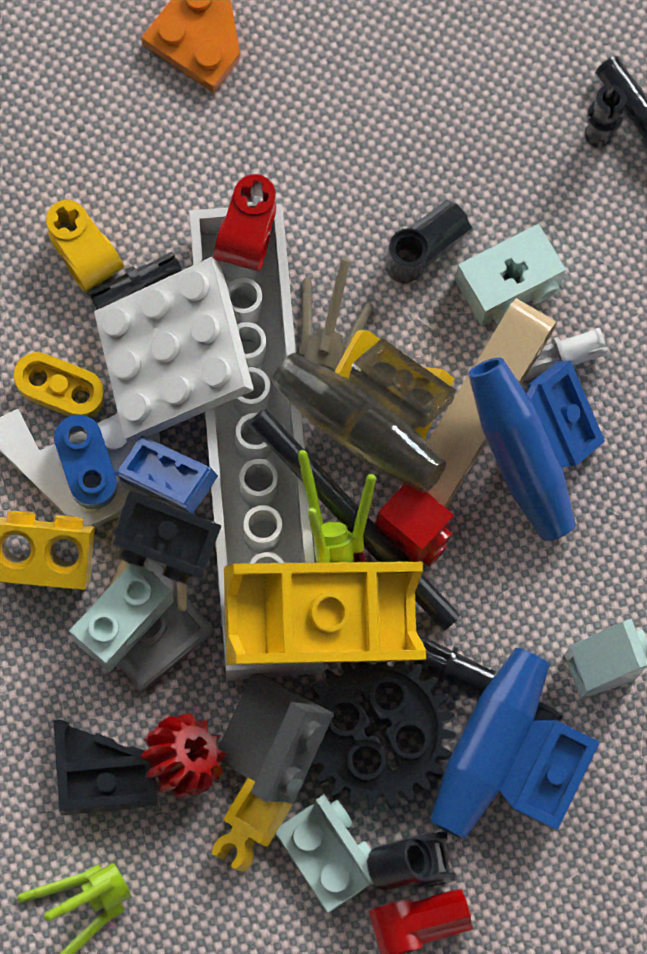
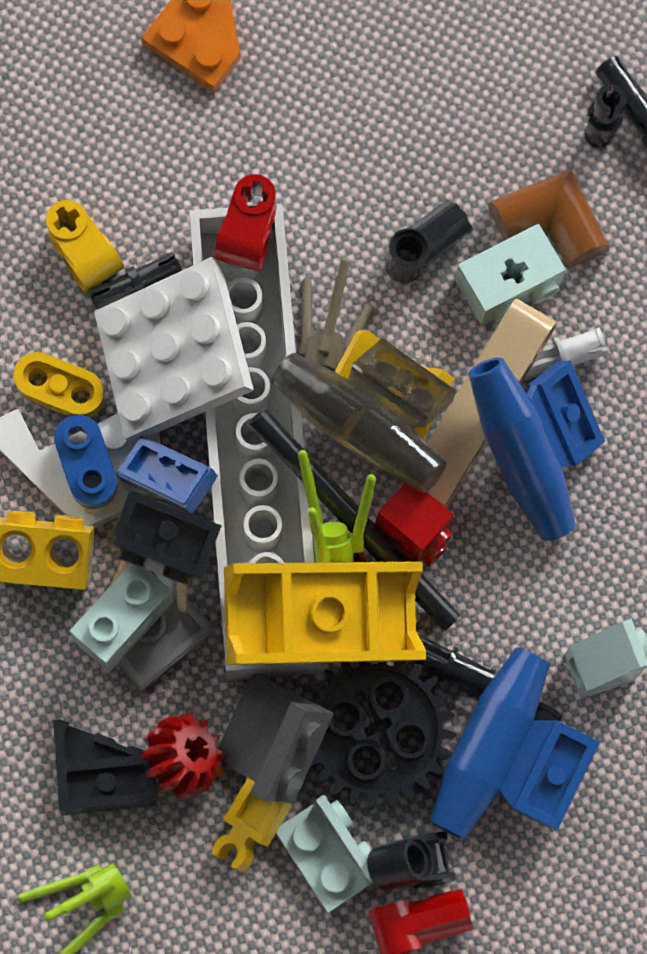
(557, 207): none -> dark orange brick

